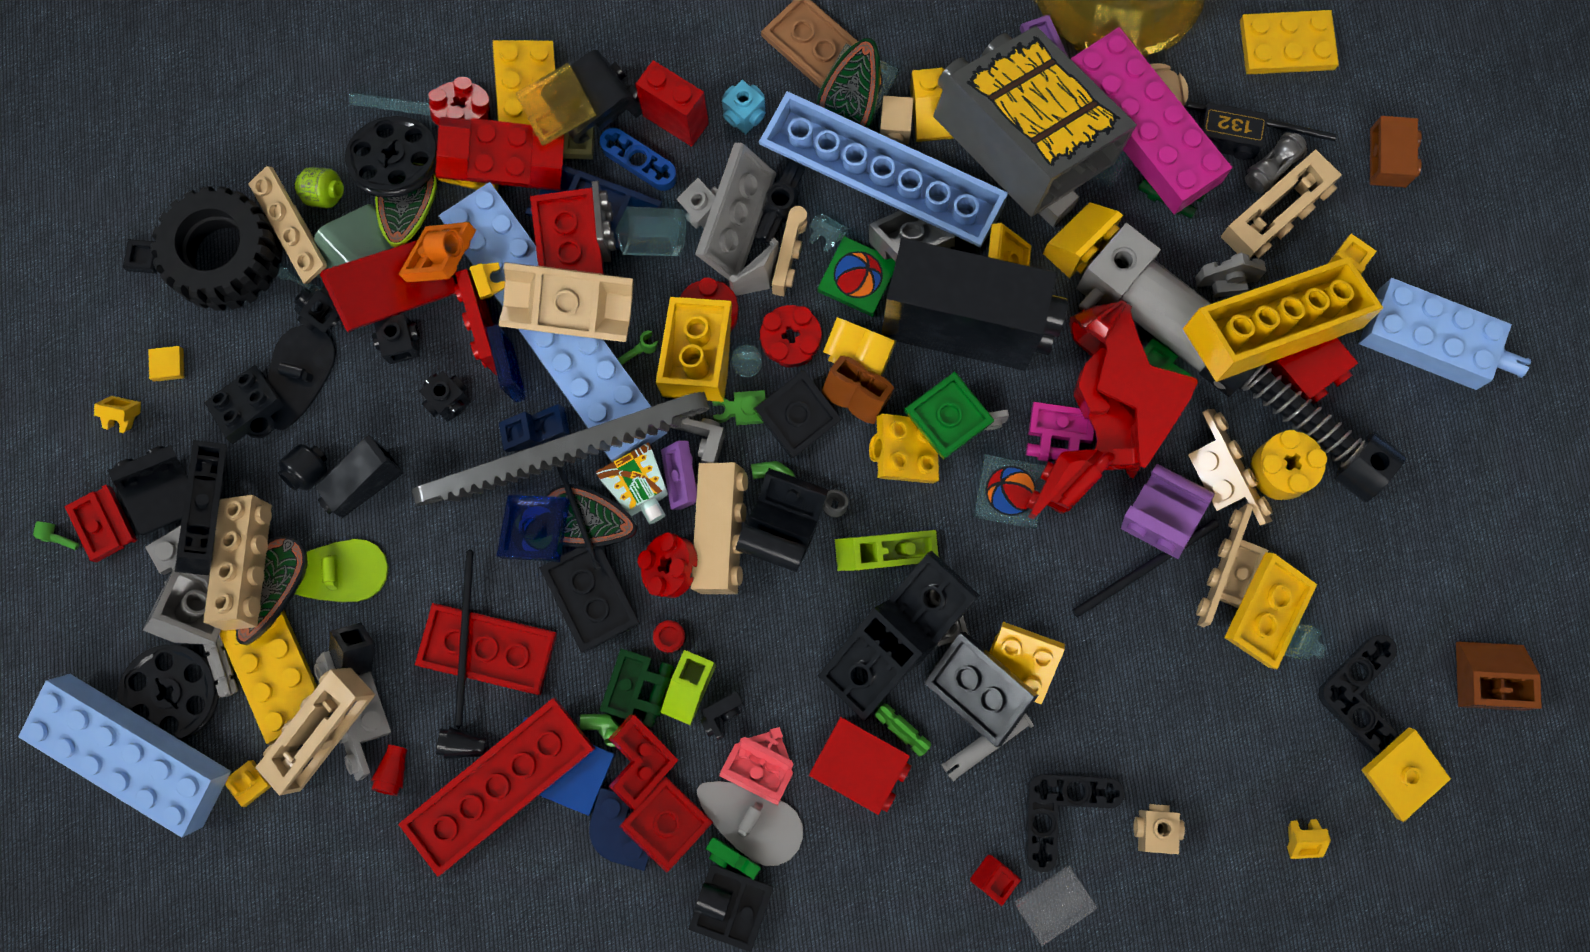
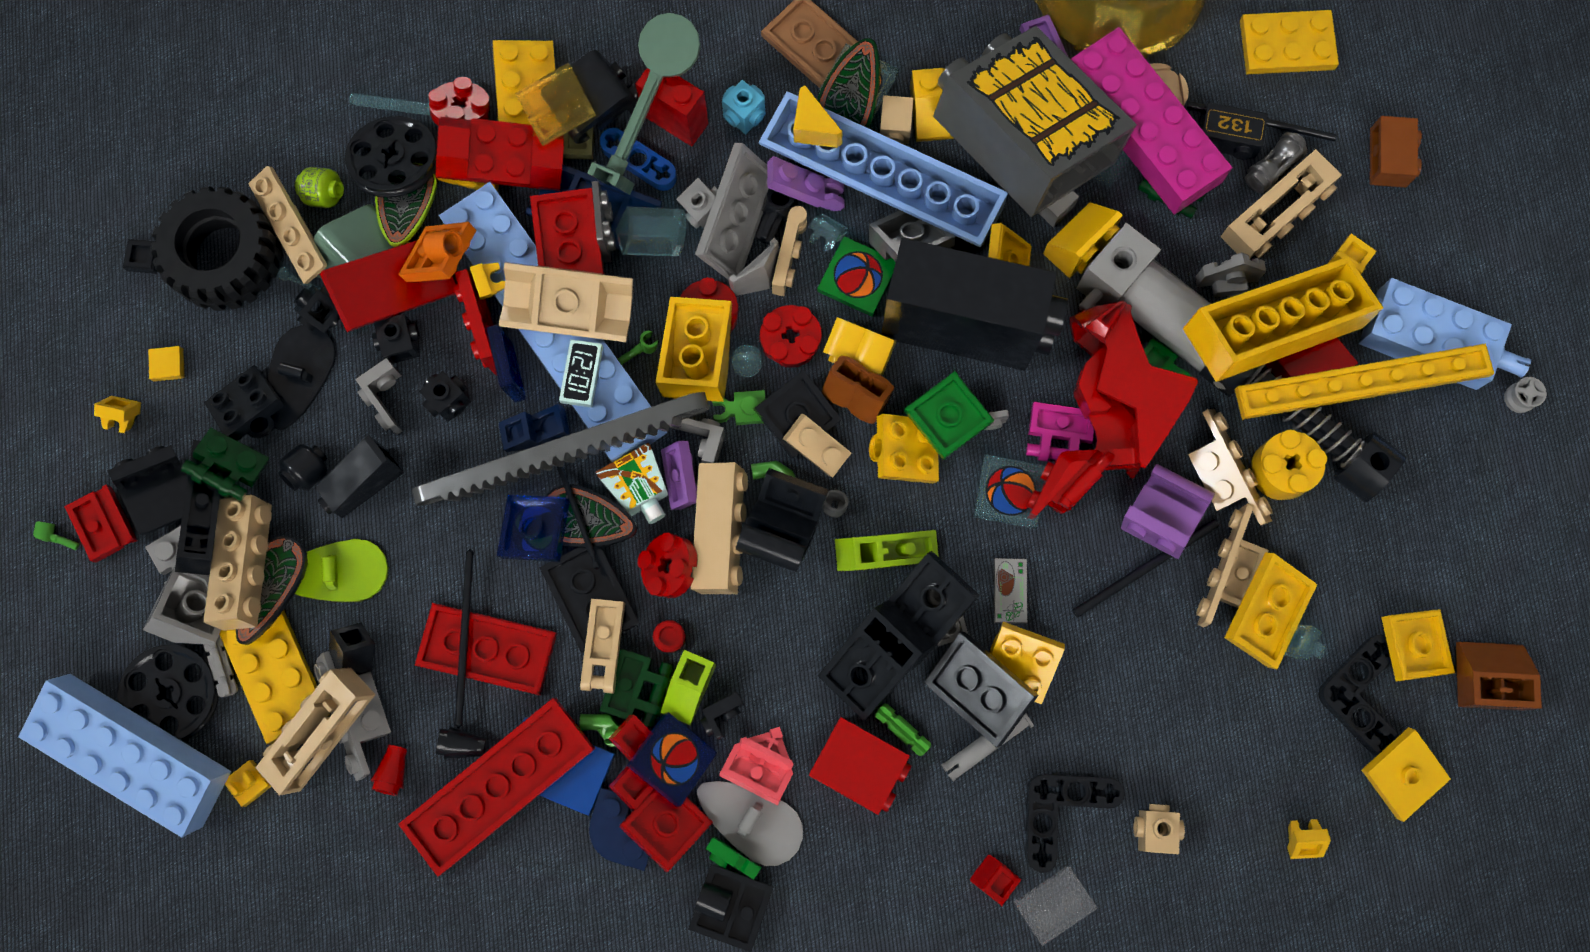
(228, 457): none -> dark green plate
(377, 379): none -> light grey bracket
(581, 373): none -> tile
(602, 644): none -> tan plate
(669, 49): none -> sand green piece
(672, 759): none -> tile
(804, 185): none -> medium lavender hinge
(813, 123): none -> yellow slope
(817, 445): none -> tan plate
(1010, 591): none -> light grey tile
(1363, 381): none -> yellow tile
(1417, 645): none -> yellow plate
(1532, 390): none -> light grey wheel

